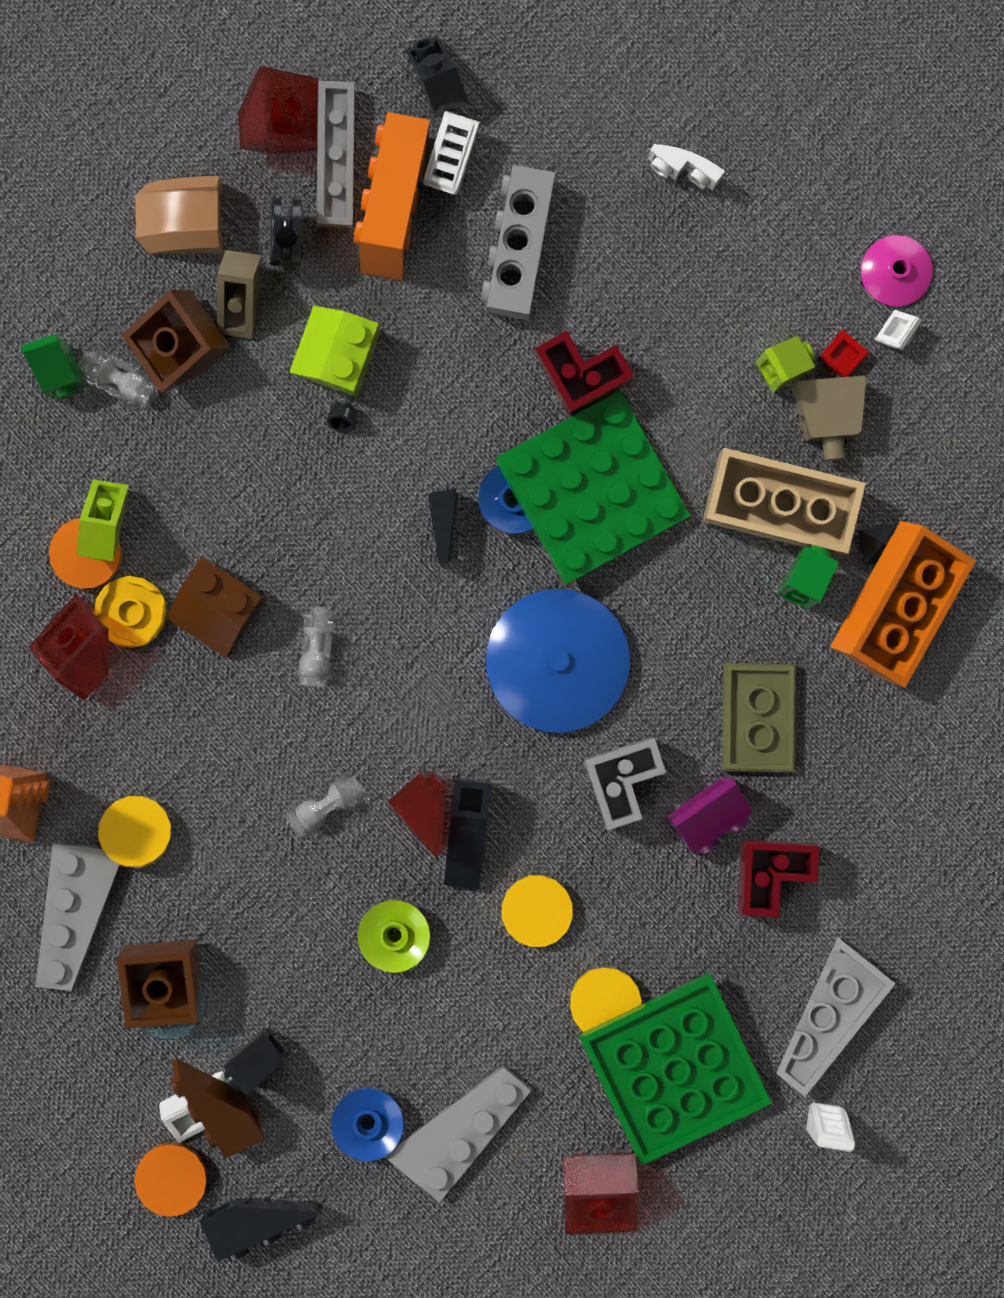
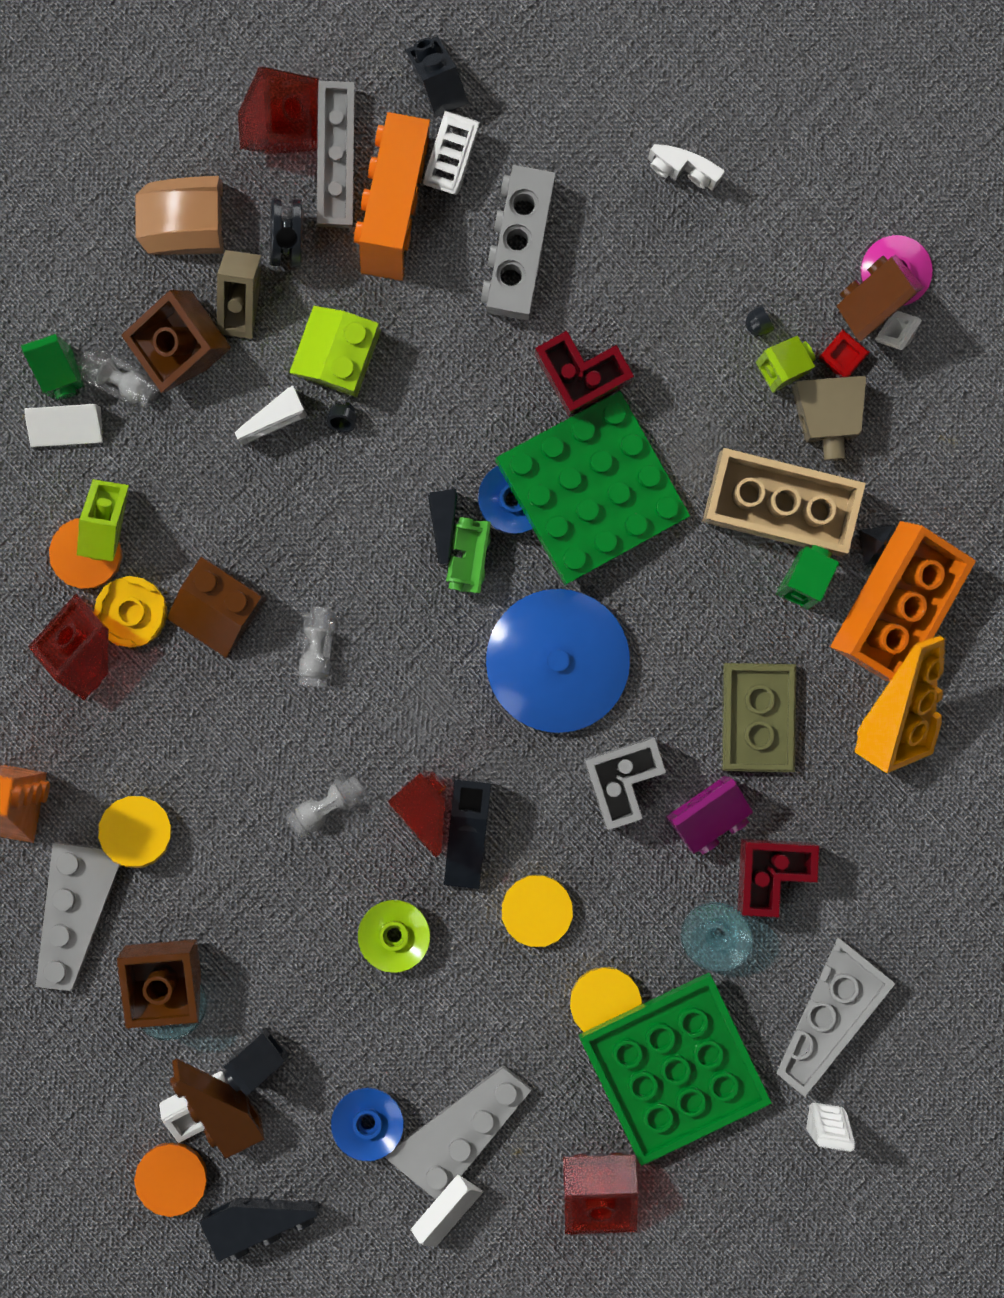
(64, 425): none -> white slope
(277, 414): none -> white slope
(445, 1211): none -> white slope
(468, 571): none -> bright green hinge
(715, 951): none -> clear light blue dish
(758, 322): none -> black hinge
(878, 297): none -> reddish brown slope
(904, 718): none -> light orange wedge

